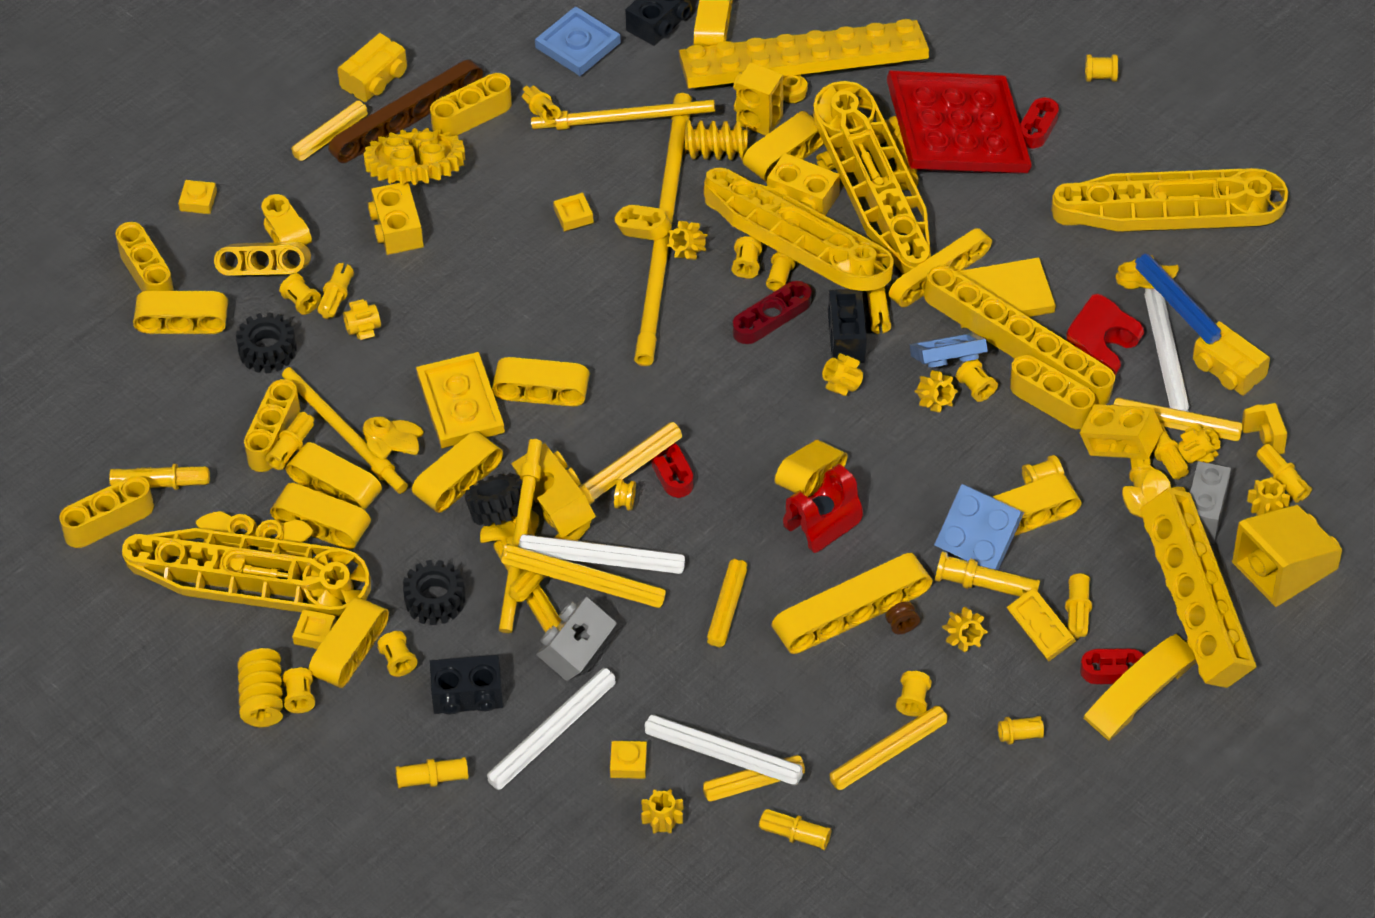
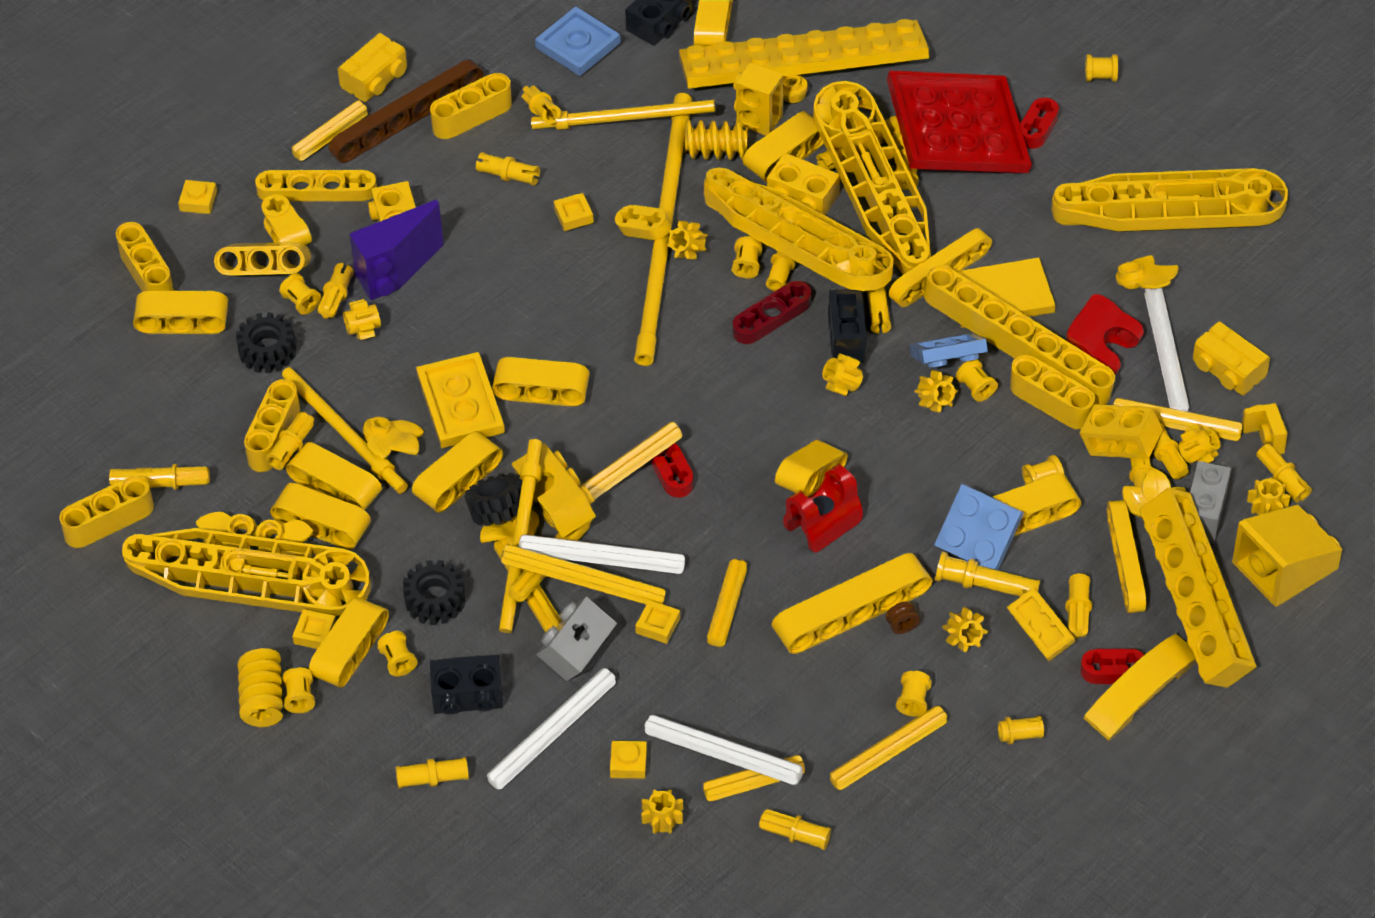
(317, 179): none -> yellow beam
(396, 248): none -> dark purple slope
(414, 156): yellow gear -> none
(508, 168): none -> yellow pin
(625, 494): yellow bush -> none
(657, 621): none -> yellow plate
(1126, 556): none -> yellow beam
(1178, 299): blue axle -> none

